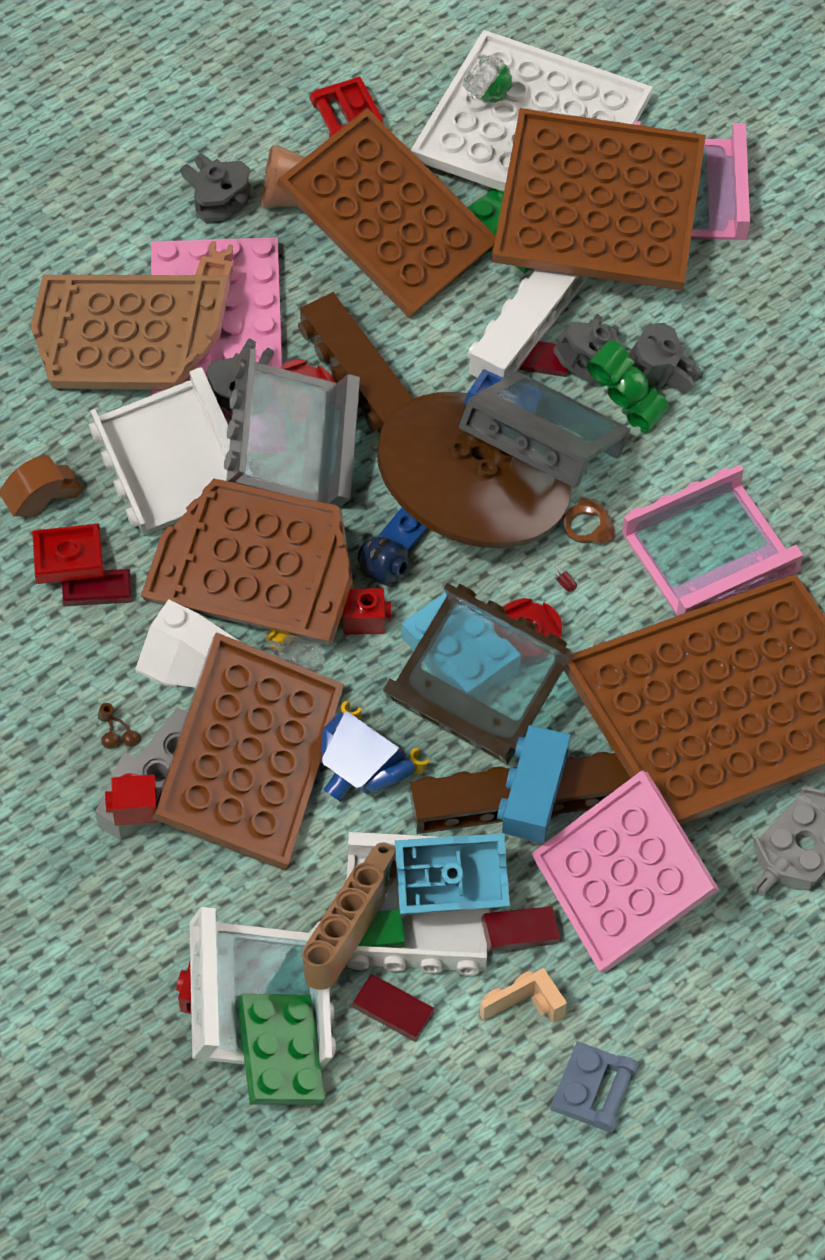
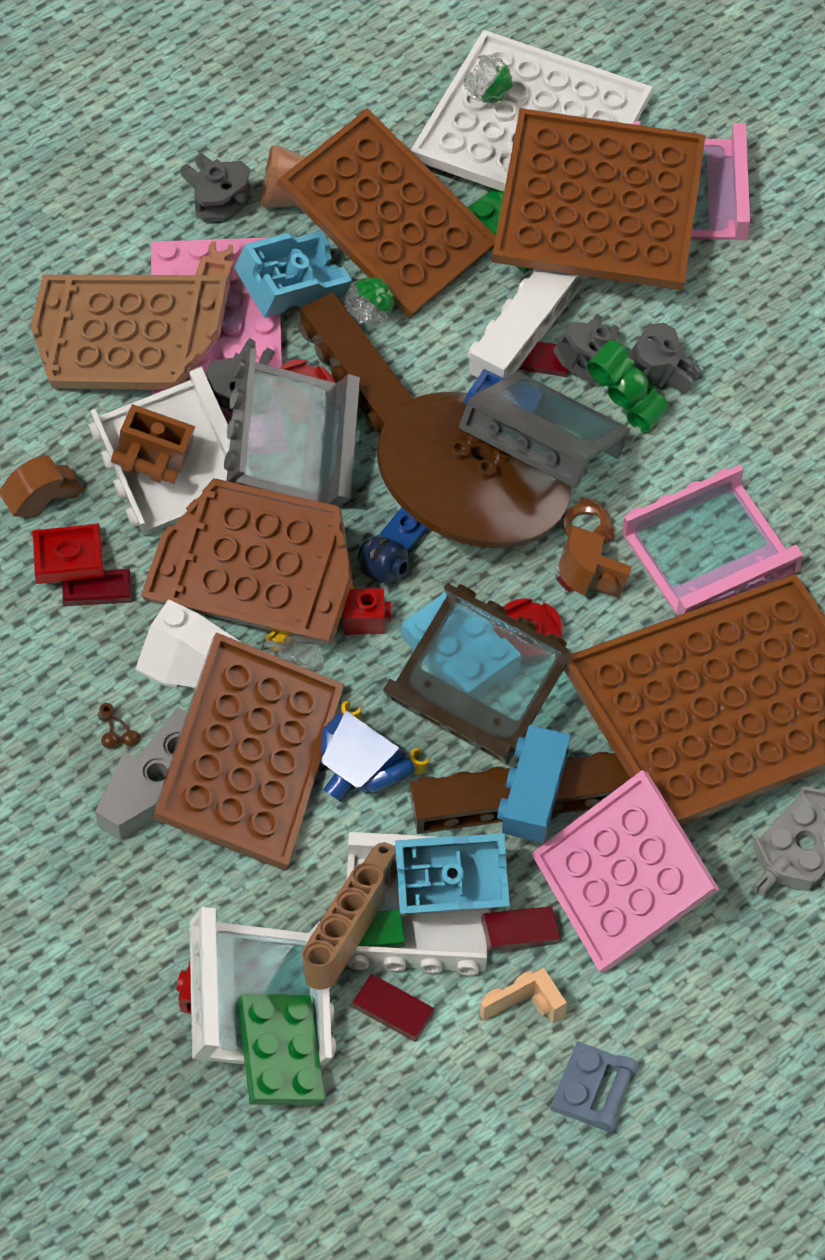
(132, 799): red brick -> none
(153, 444): none -> dark orange brick
(290, 272): none -> medium azure piece
(351, 98): red plate -> none
(370, 301): none -> piece
(585, 567): none -> dark orange brick

